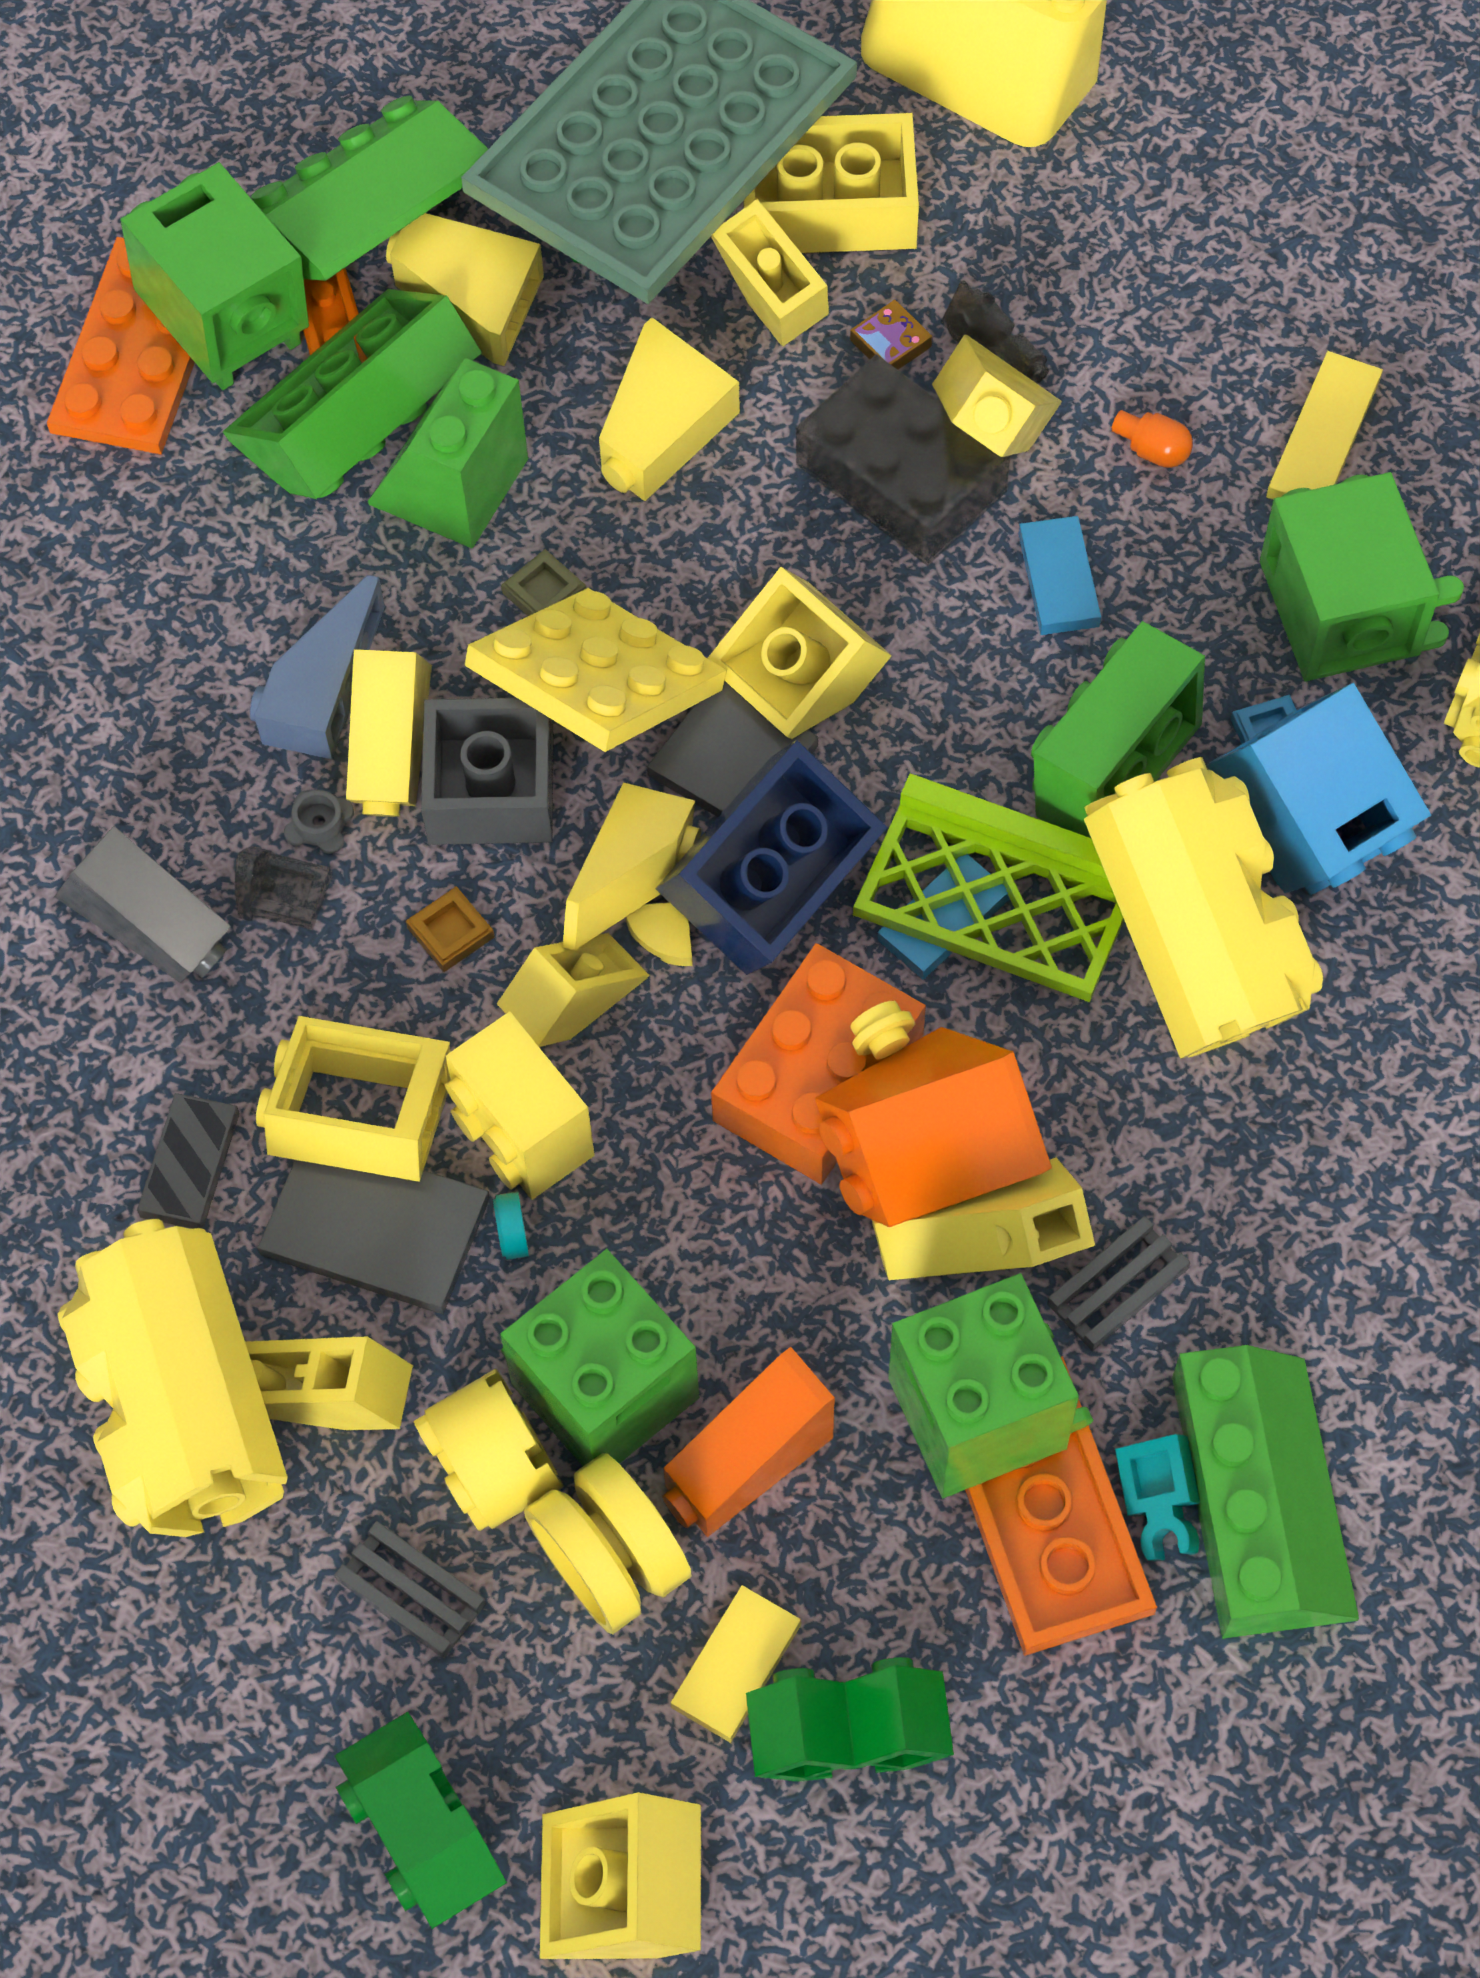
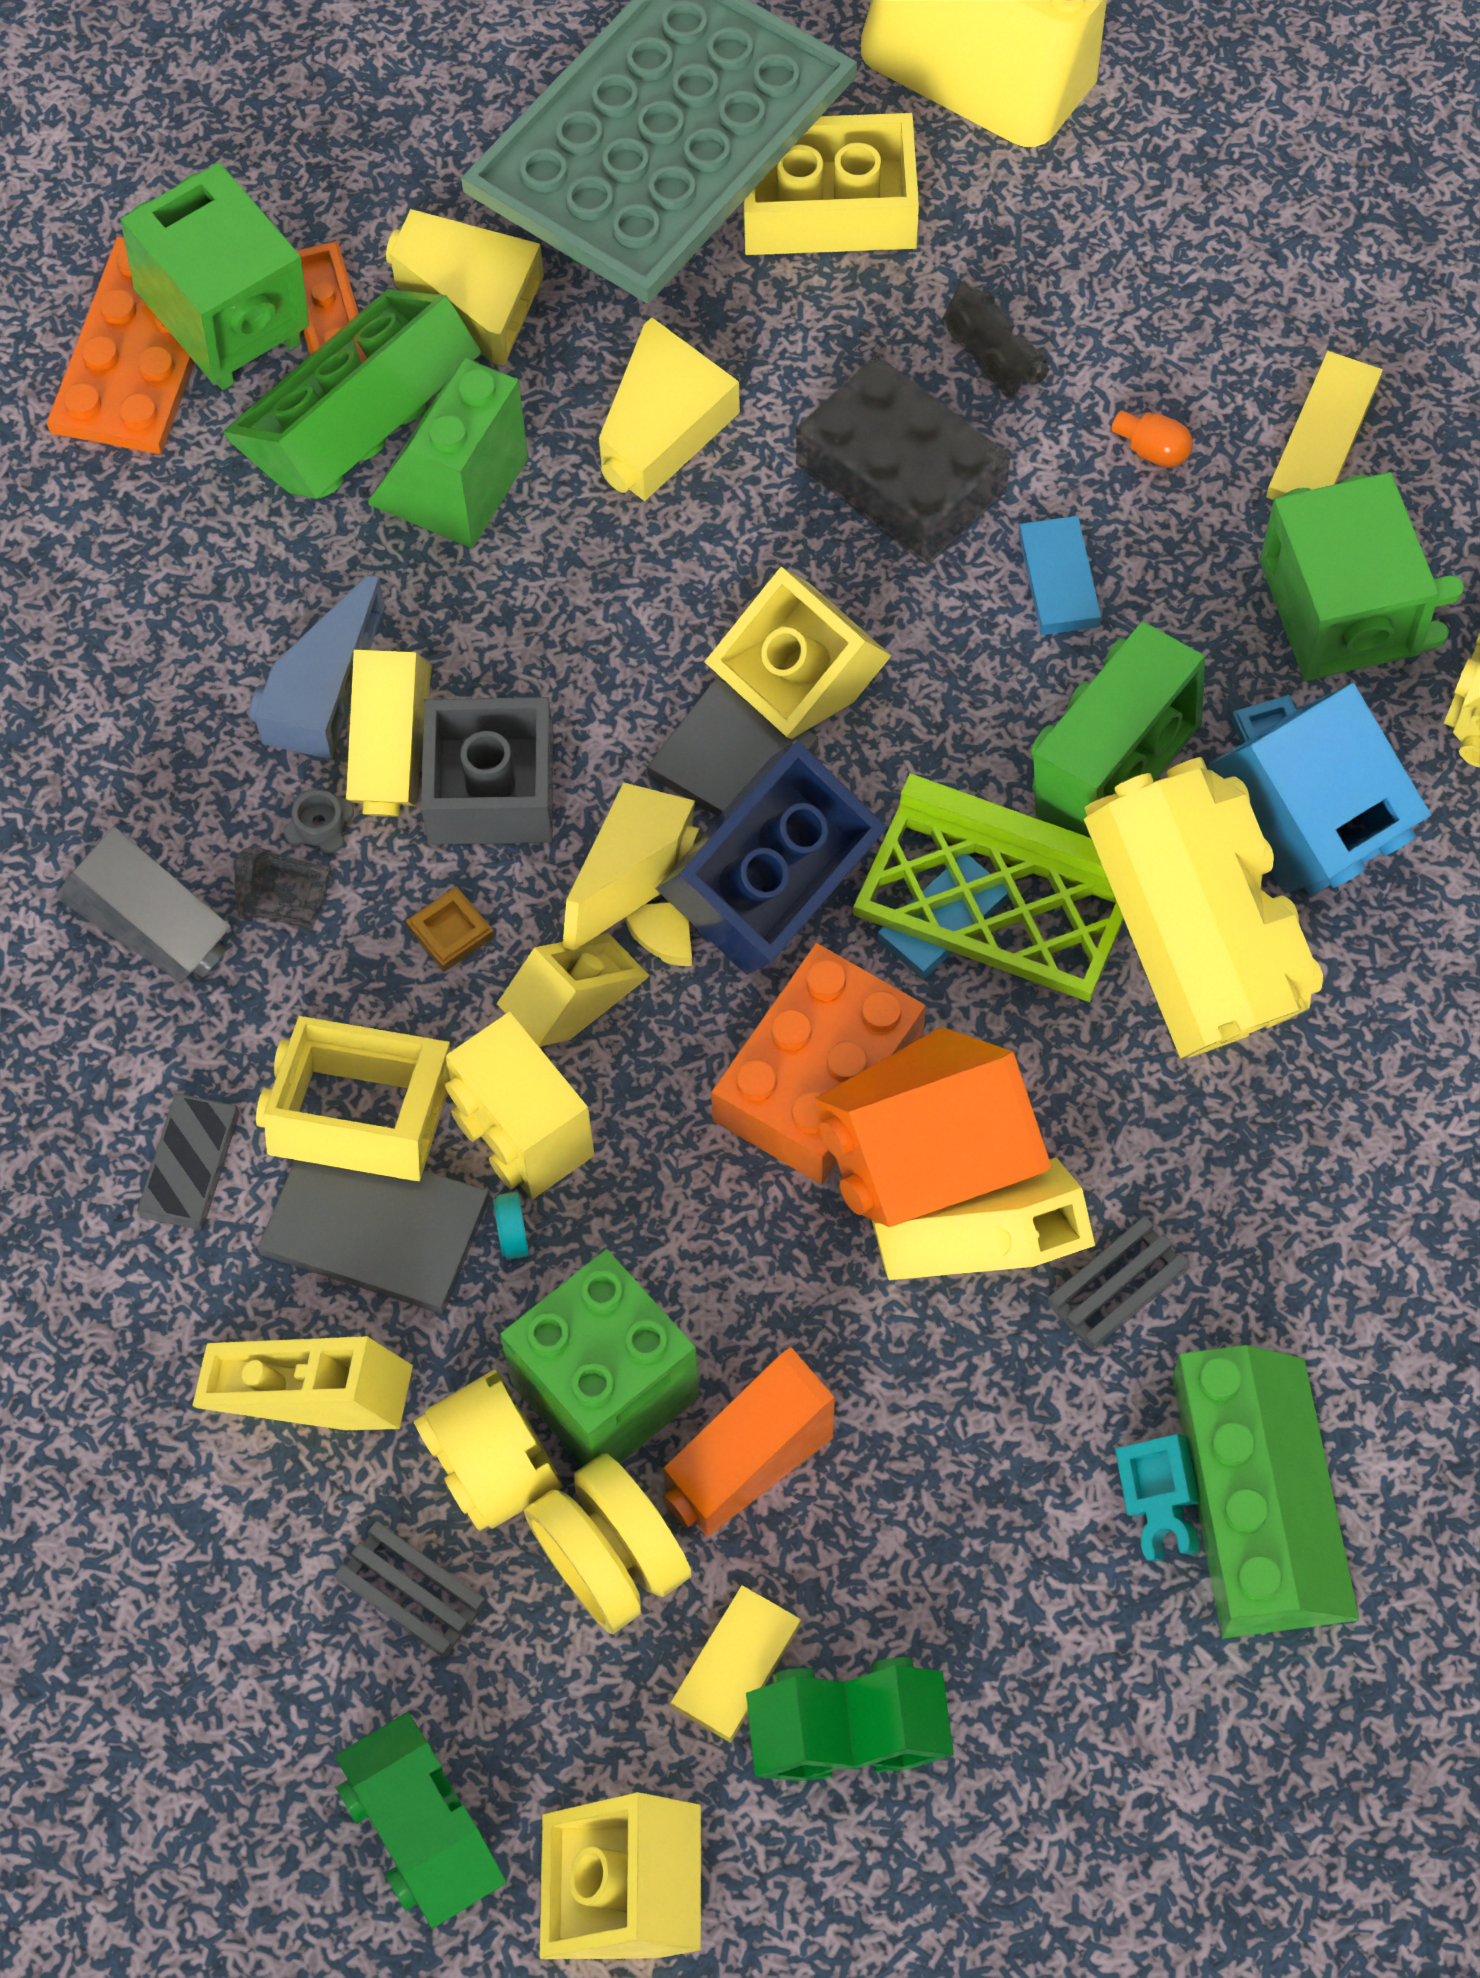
(170, 1358): light yellow brick -> none
(370, 184): bright green slope -> none
(541, 584): olive tile -> none
(595, 668): light yellow plate -> none
(772, 273): light yellow slope -> none
(882, 1030): light yellow plate -> none
(891, 335): tile -> none
(983, 1385): bright green container -> none
(993, 399): light yellow slope -> none
(1061, 1547): orange plate -> none

